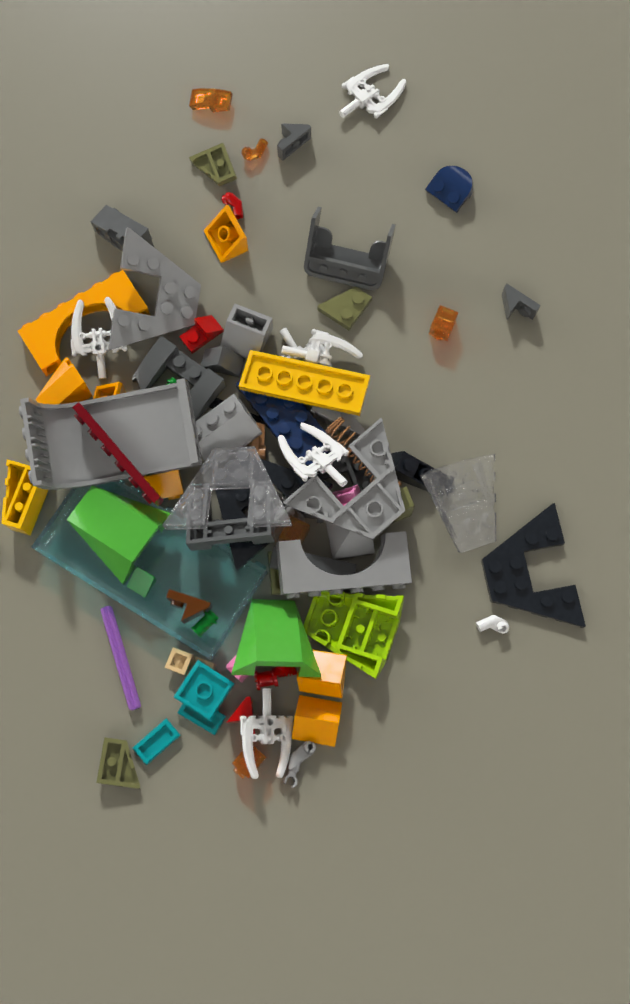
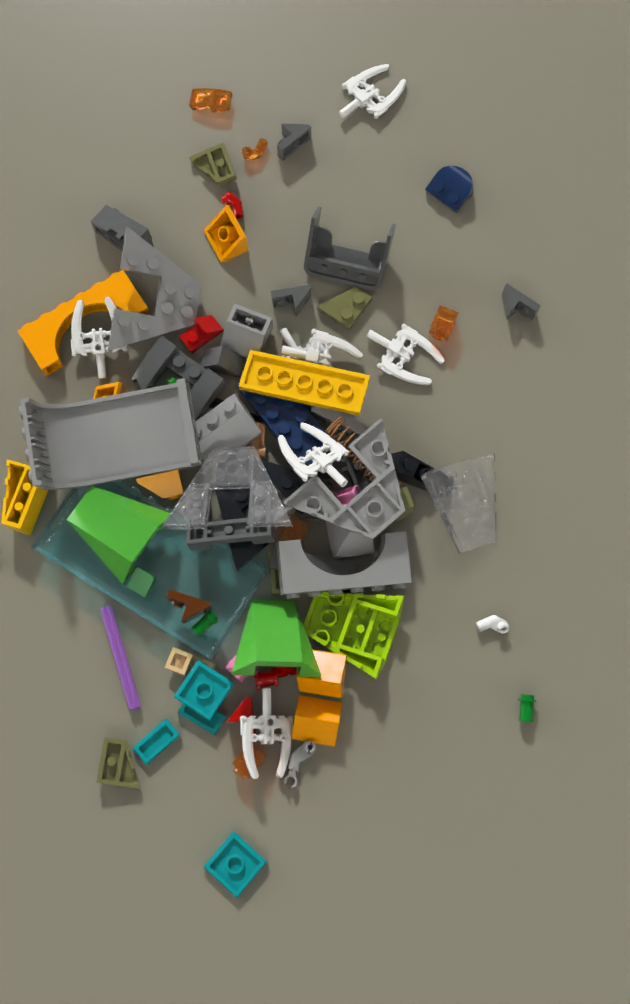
(64, 386): light orange slope -> none
(122, 462): dark red plate -> none
(235, 864): none -> teal tile
(297, 295): none -> dark grey slope
(397, 349): none -> white bar
(509, 576): black wing -> none
(526, 707): none -> green pin

